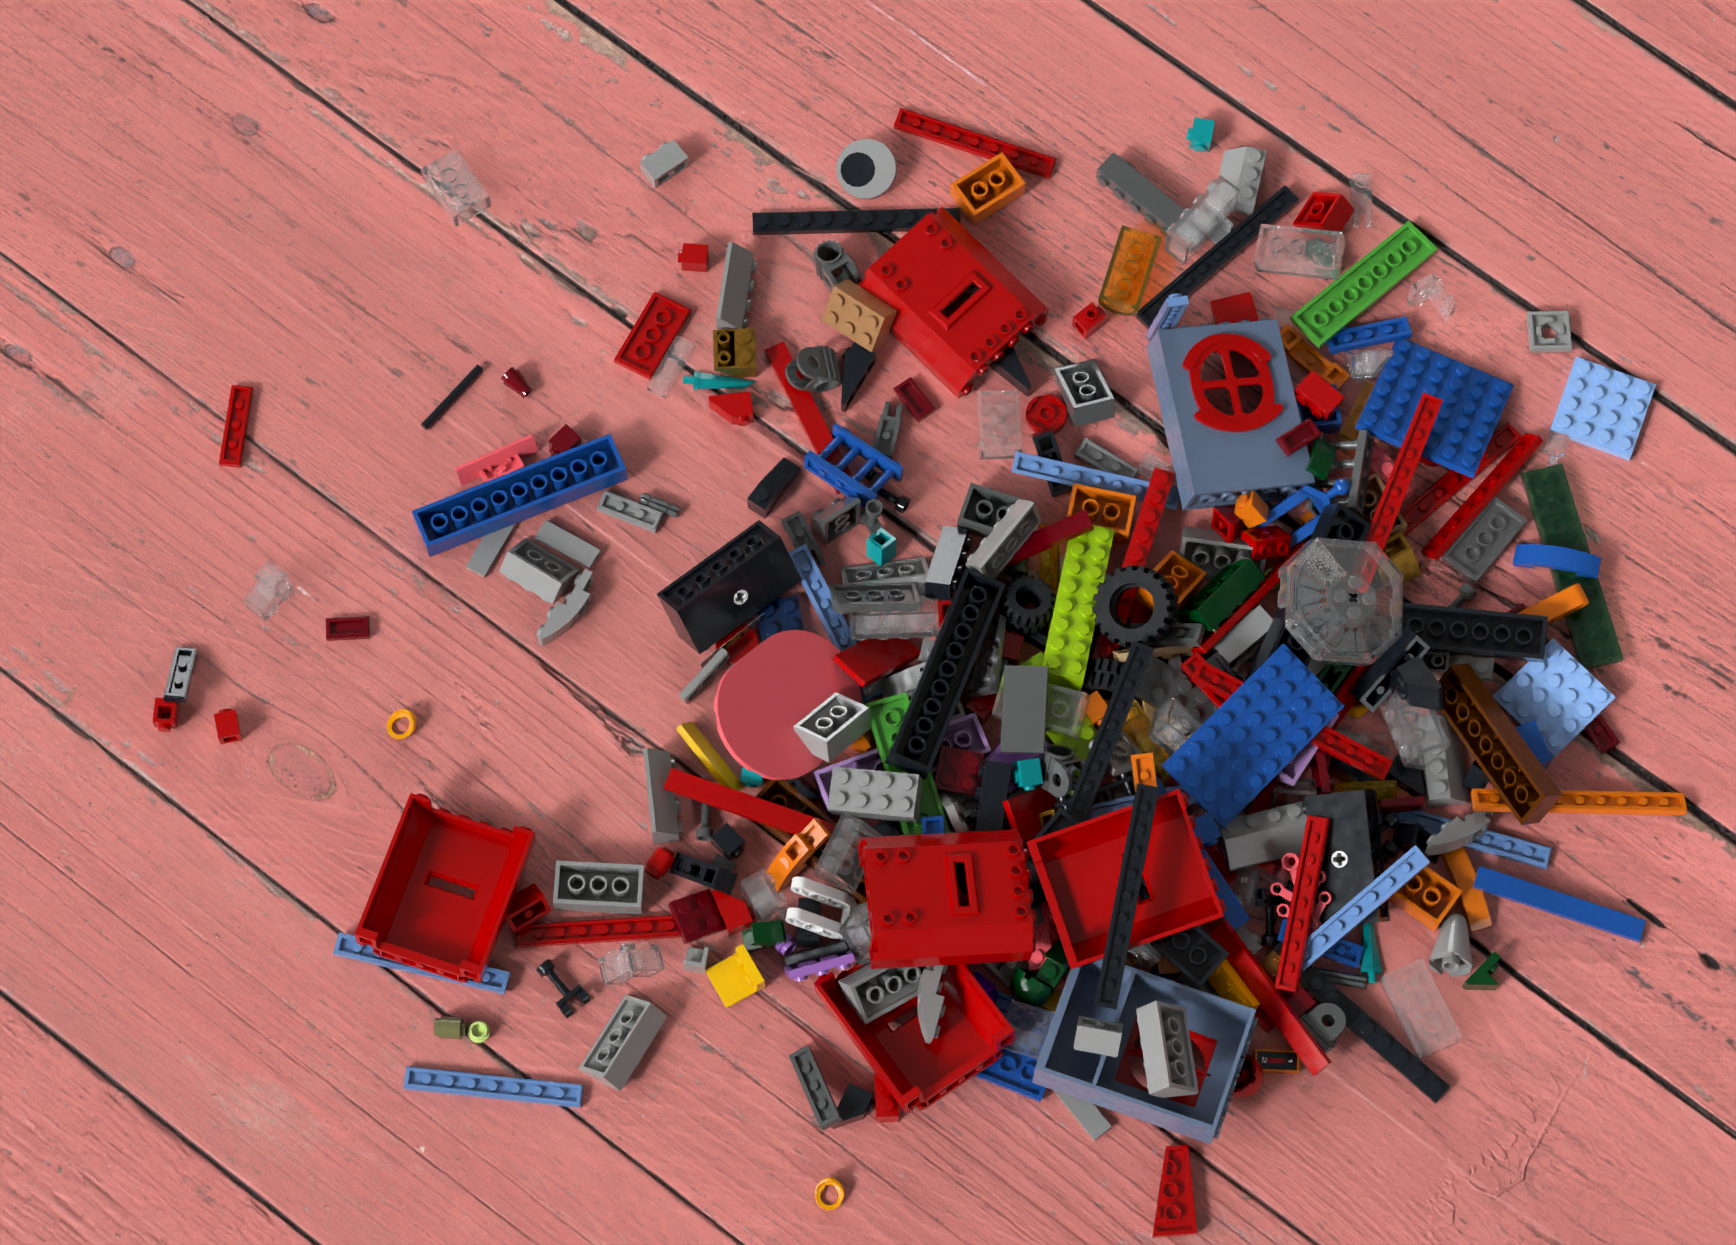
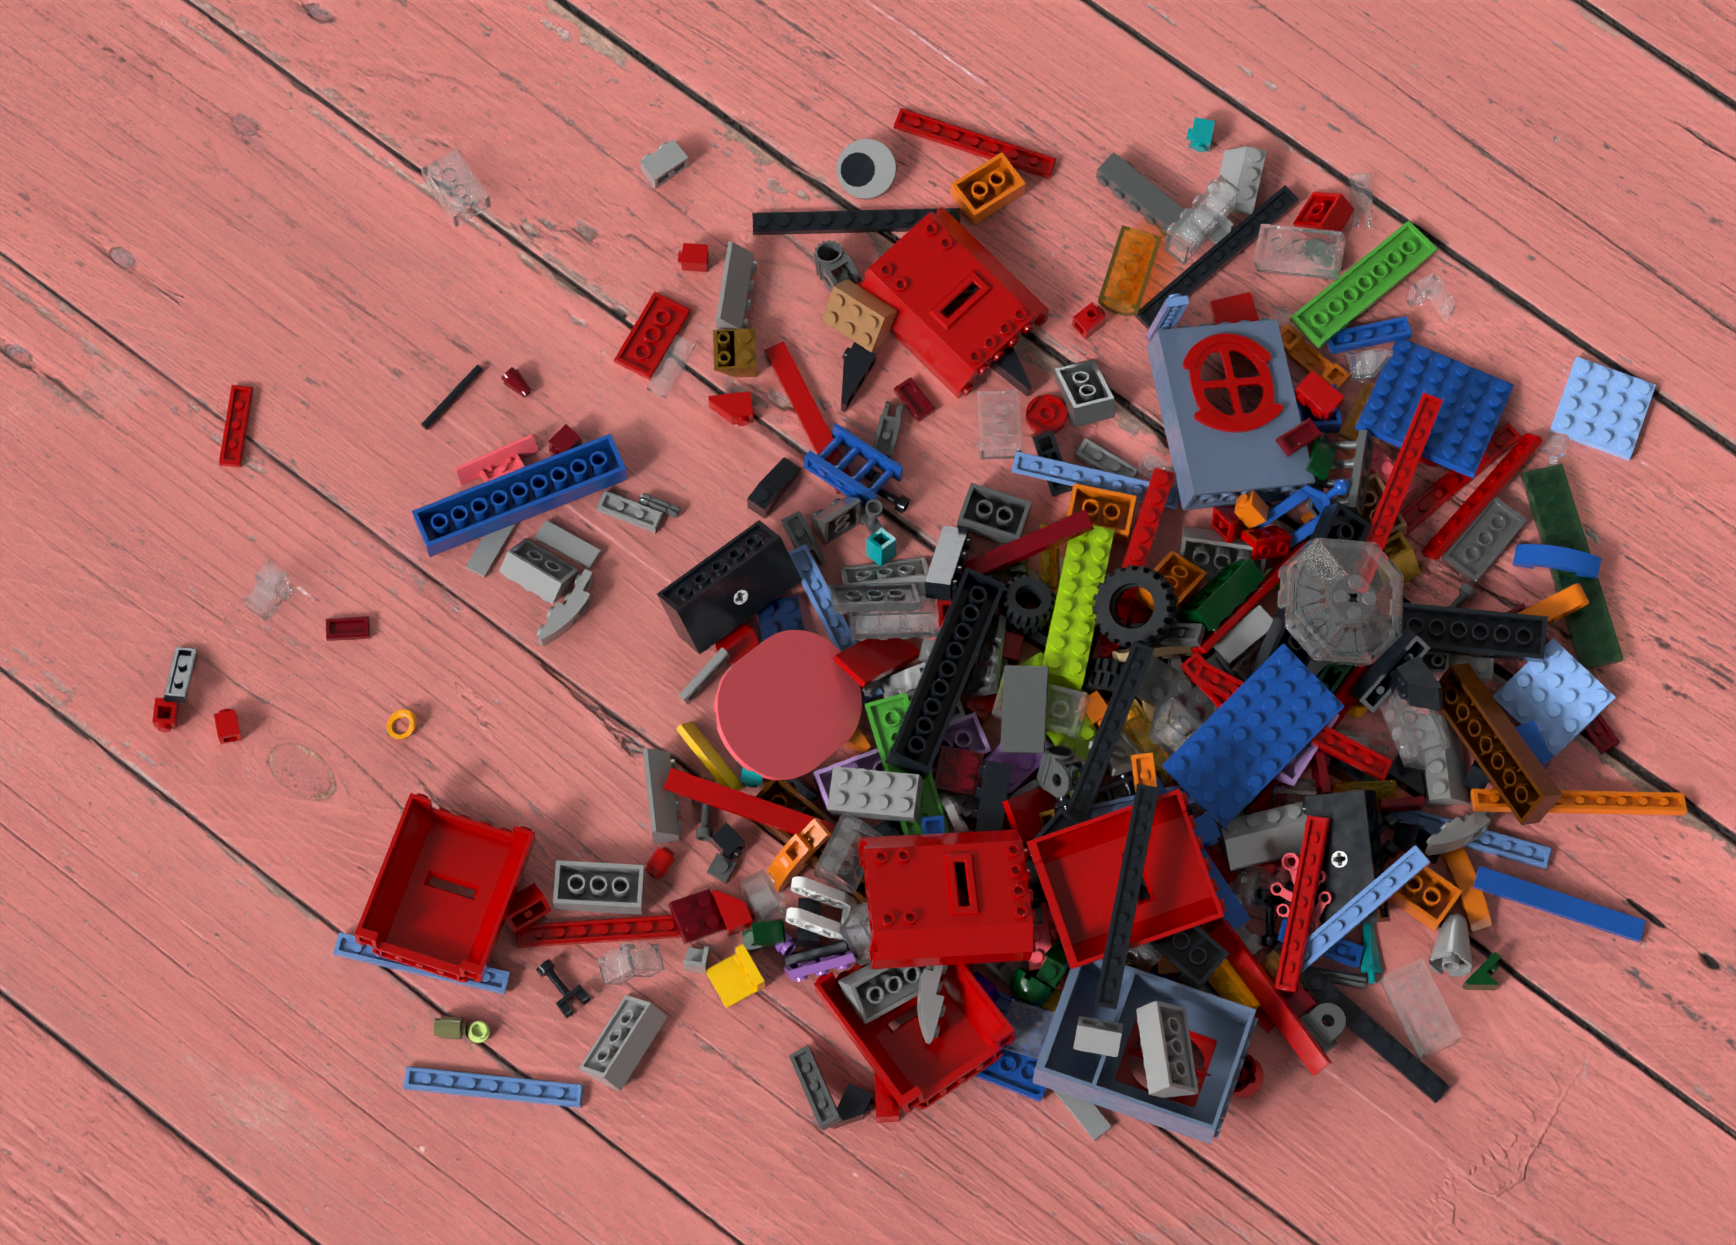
(704, 873): black slope -> none
(711, 381): teal bar -> none
(735, 638): black sticker -> none
(819, 367): dark grey piece -> none
(821, 1185): light orange piece -> none
(833, 726): light grey slope -> none
(1005, 539): light grey slope -> none
(1027, 773): teal brick -> none
(1175, 1200): red wing -> none
(1277, 1061): tile -> none
(1556, 320): light grey piece -> none

